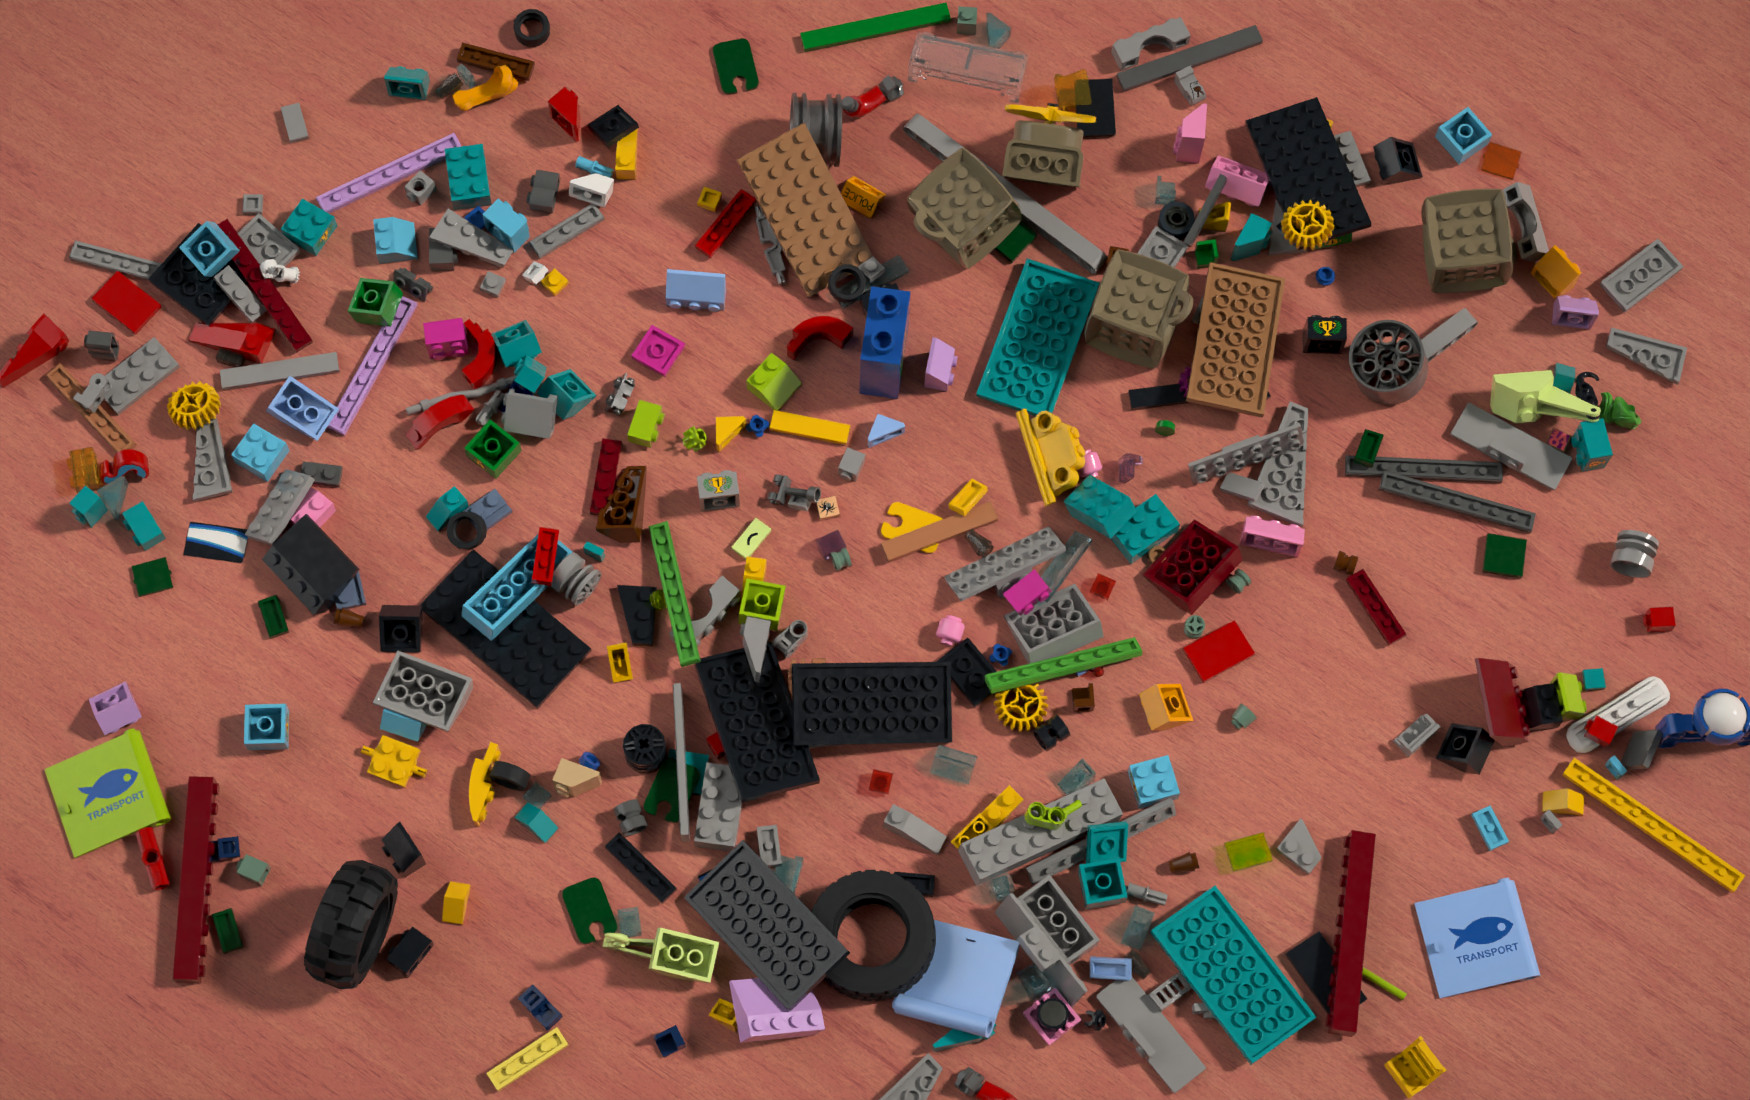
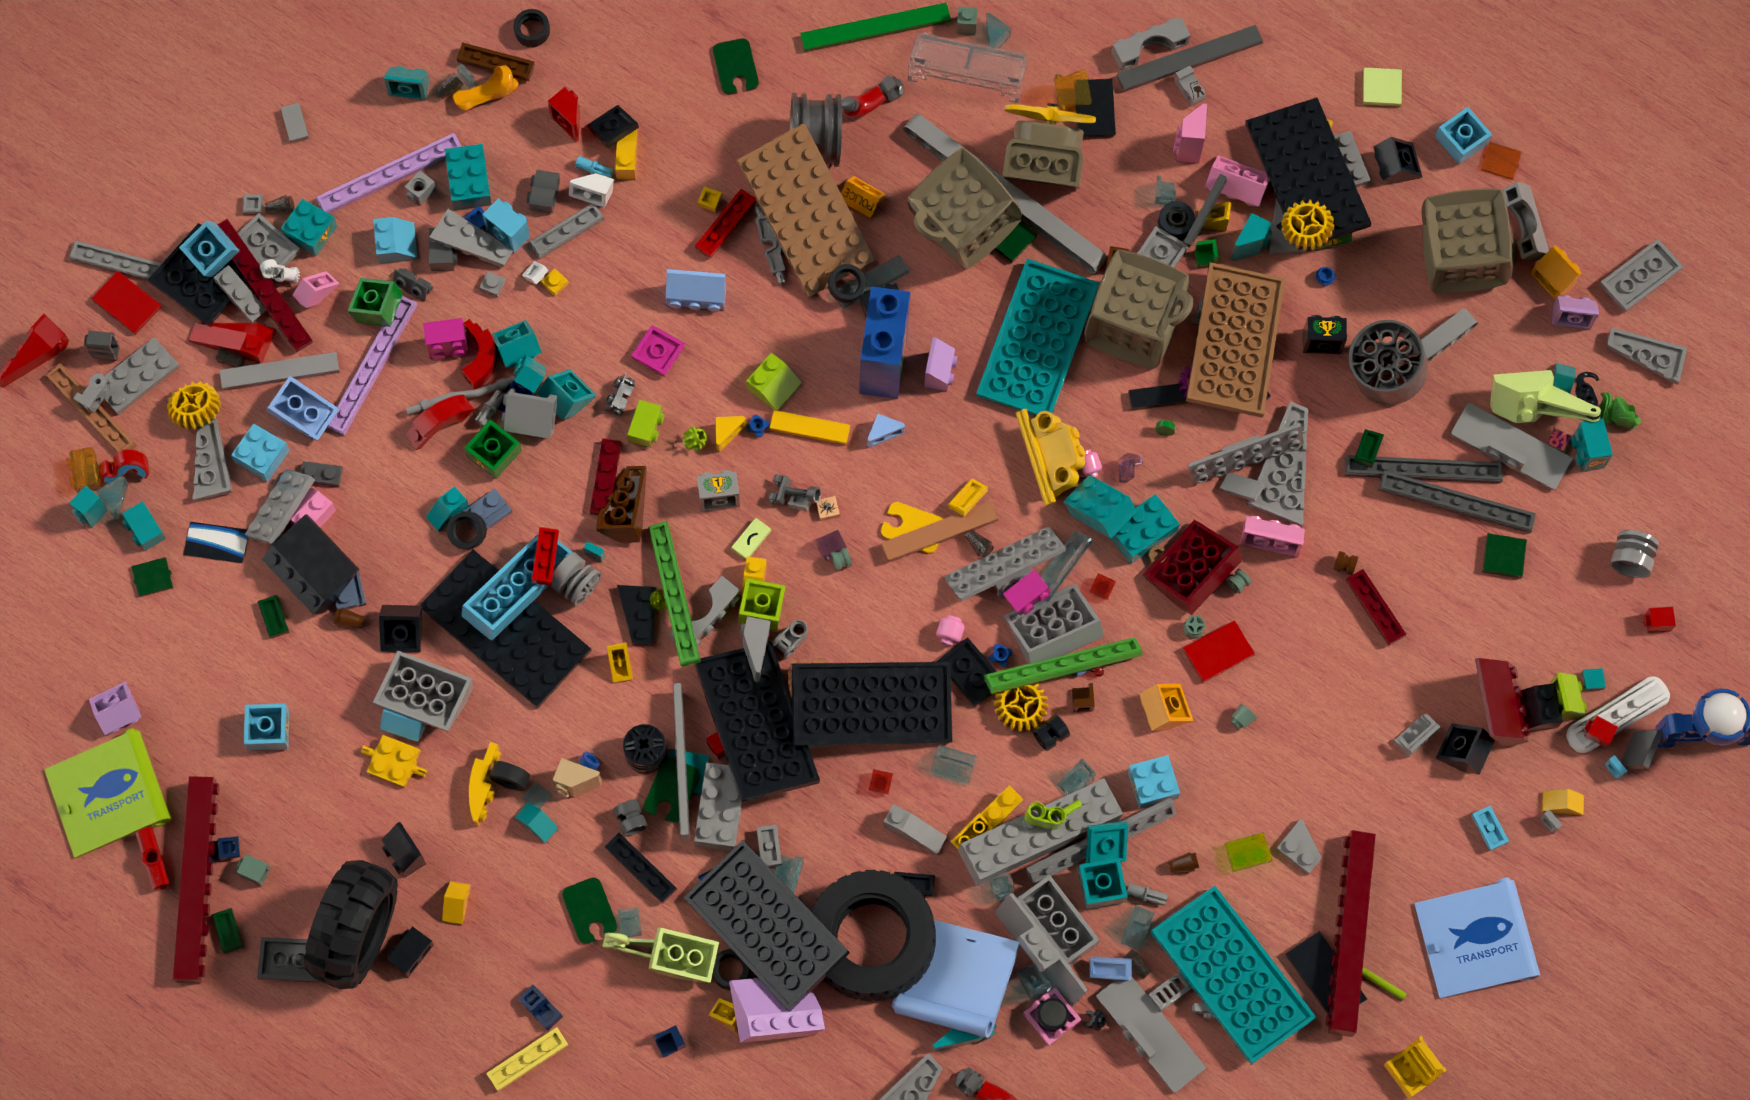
(281, 205): none -> clear smoke cone
(283, 960): none -> dark grey plate
(315, 289): none -> bright pink slope
(729, 953): none -> black tyre
(819, 328): red arch -> none
(851, 464): light grey brick -> none
(872, 269): light grey plate -> none
(1382, 87): none -> yellowish green tile
(1653, 825): yellow plate -> none

